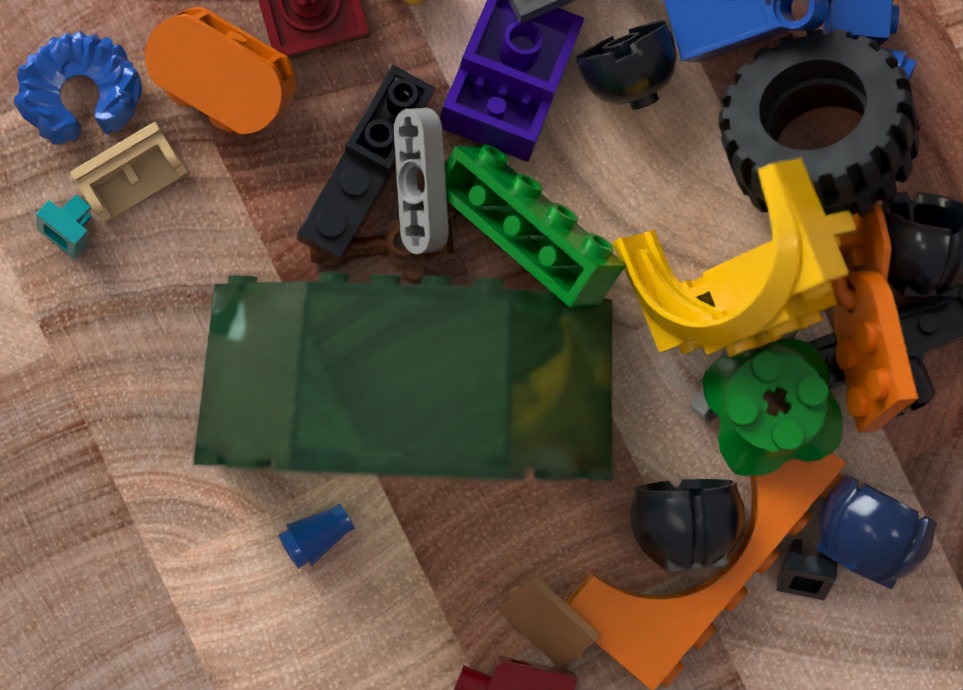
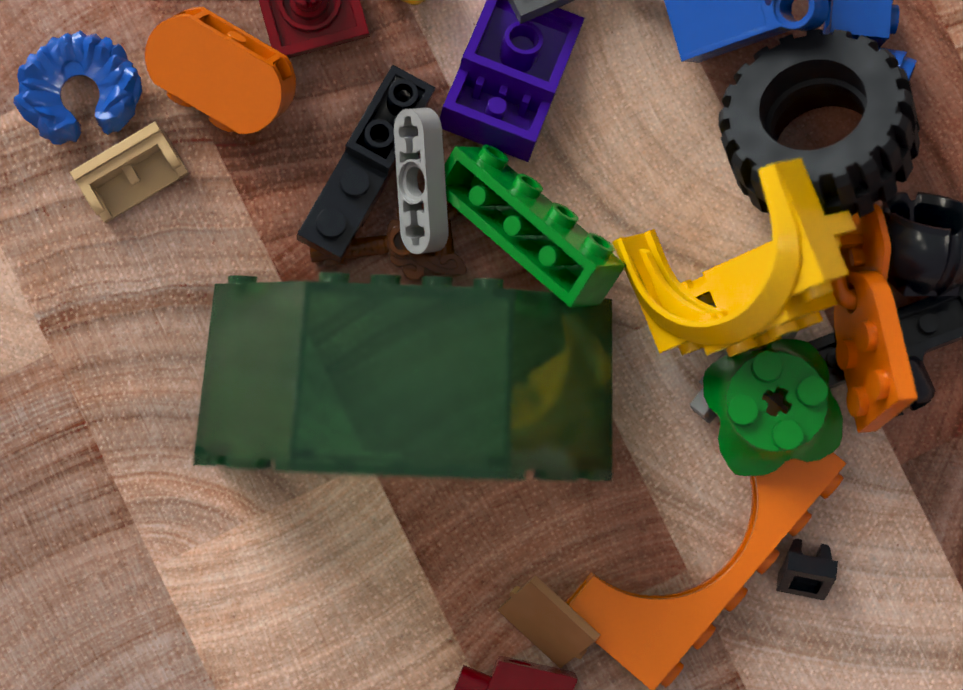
(65, 225): teal tile -> none
(315, 535): blue cone -> none
(630, 66): black cylinder -> none
(688, 524): black piece -> none
(873, 533): dark blue piece -> none

